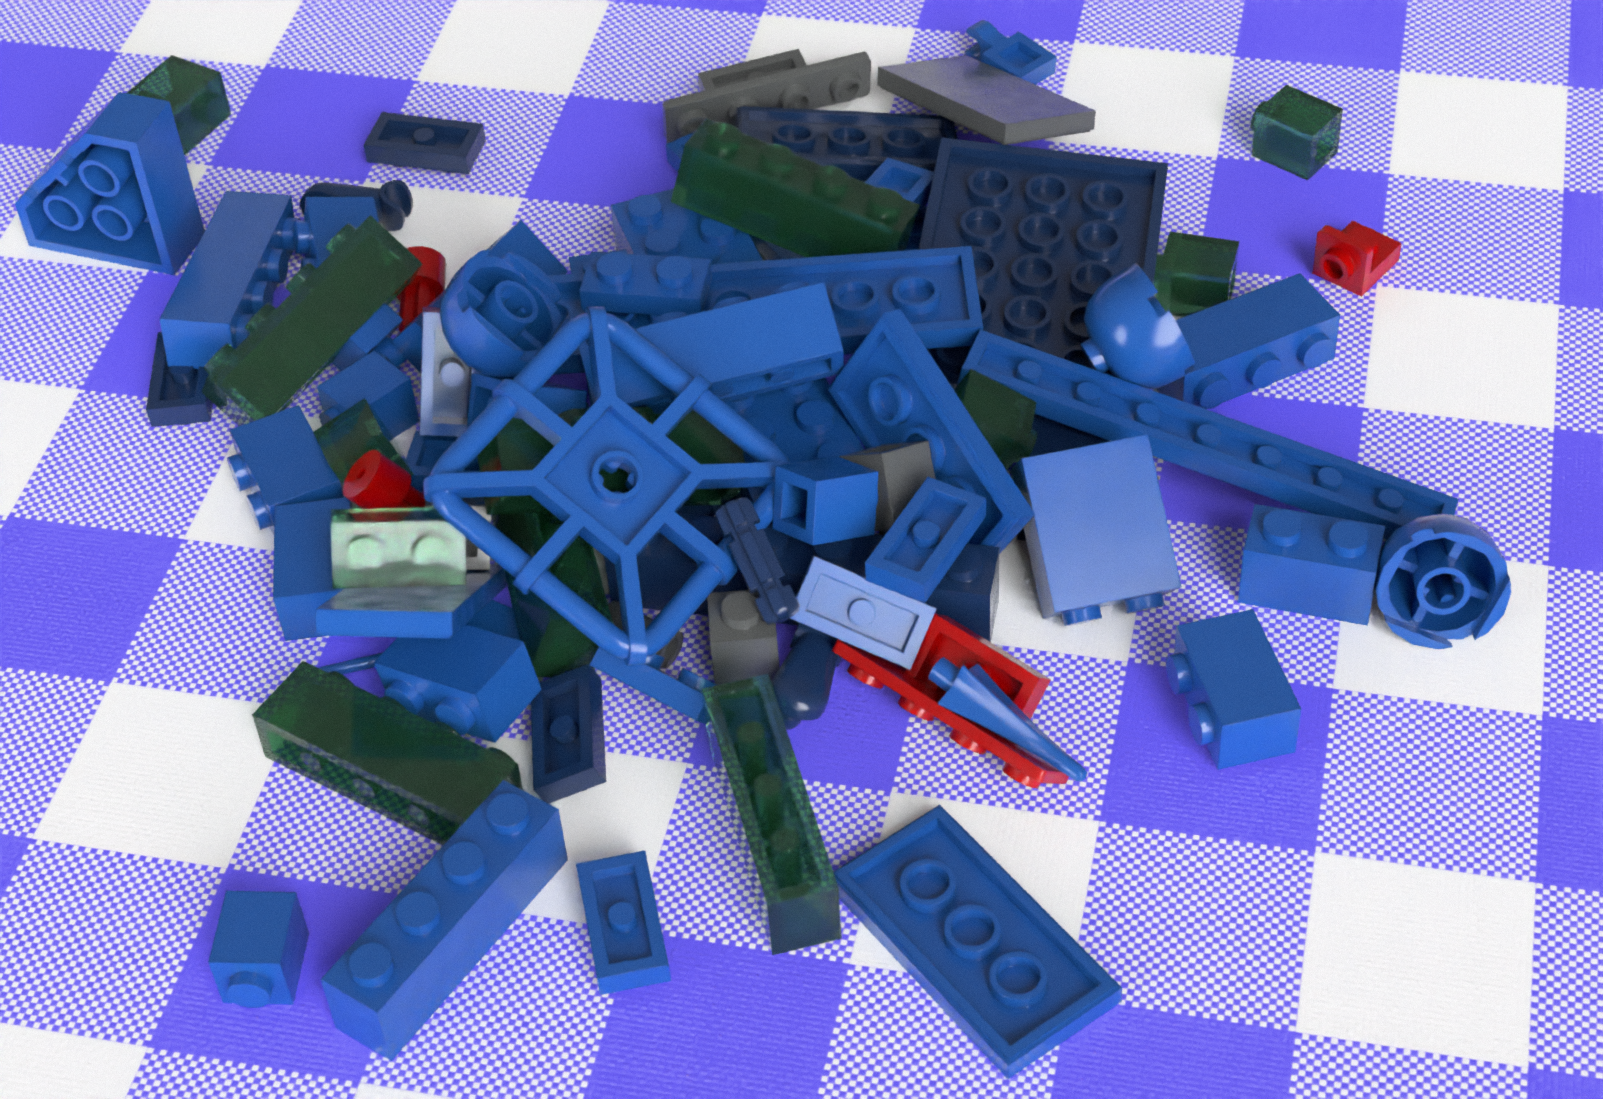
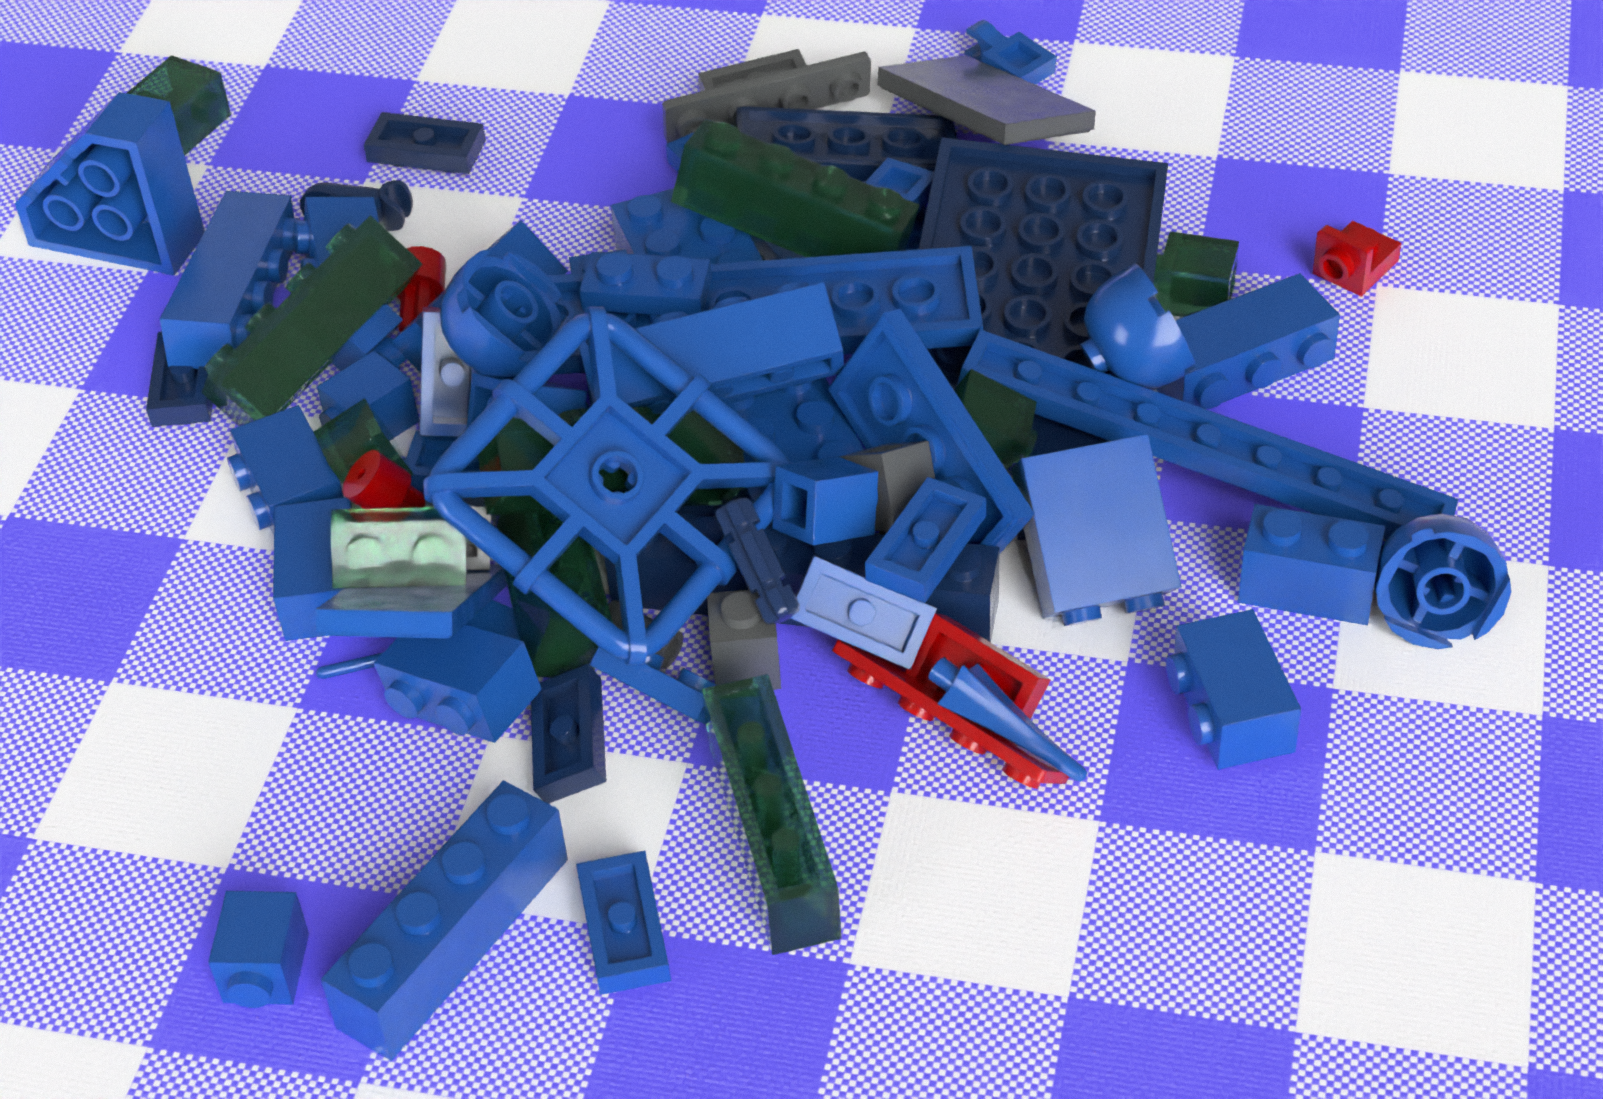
(379, 752): clear green brick -> none
(806, 676): dark blue piece -> none
(976, 941): blue tile -> none
(1296, 131): brick -> none

